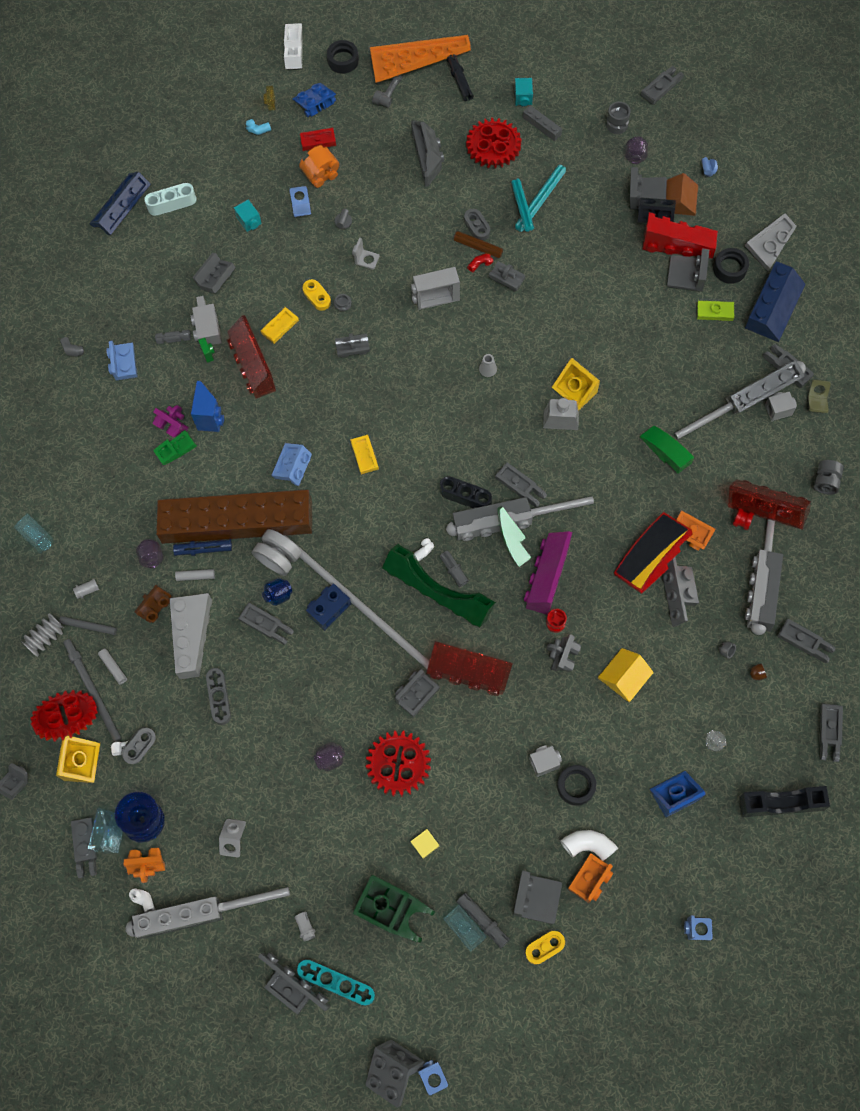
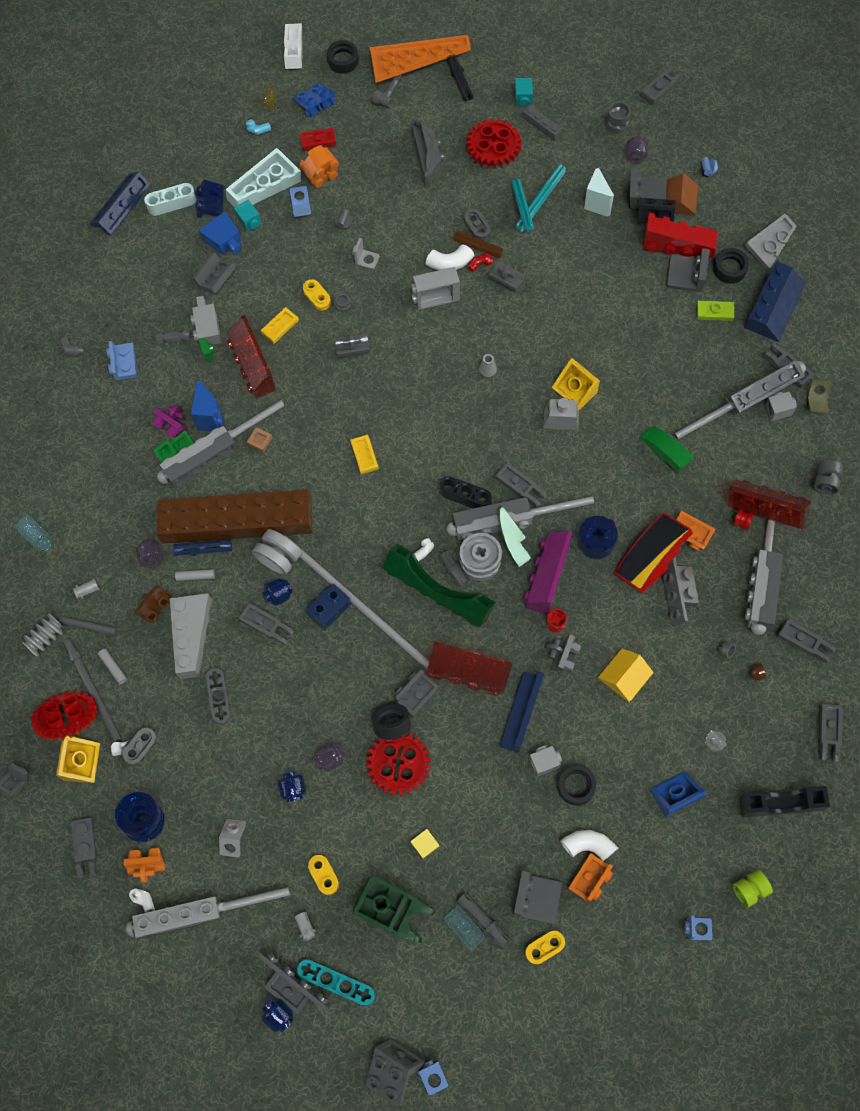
(105, 833): clear light blue slope -> none
(206, 451): none -> piece
(209, 198): none -> clear blue bracket
(221, 234): none -> blue torso
(259, 439): none -> medium nougat plate
(264, 179): none -> light aqua wedge
(277, 1015): none -> clear blue head
(291, 786): none -> clear blue head
(292, 463): medium blue bracket -> none
(323, 874): none -> yellow plate
(394, 731): none -> black tyre
(457, 259): none -> white cylinder
(480, 556): none -> light grey wheel
(521, 711): none -> dark blue fence
(599, 195): none -> light aqua slope
(600, 527): none -> clear blue brick
(752, 888): none -> lime wheel

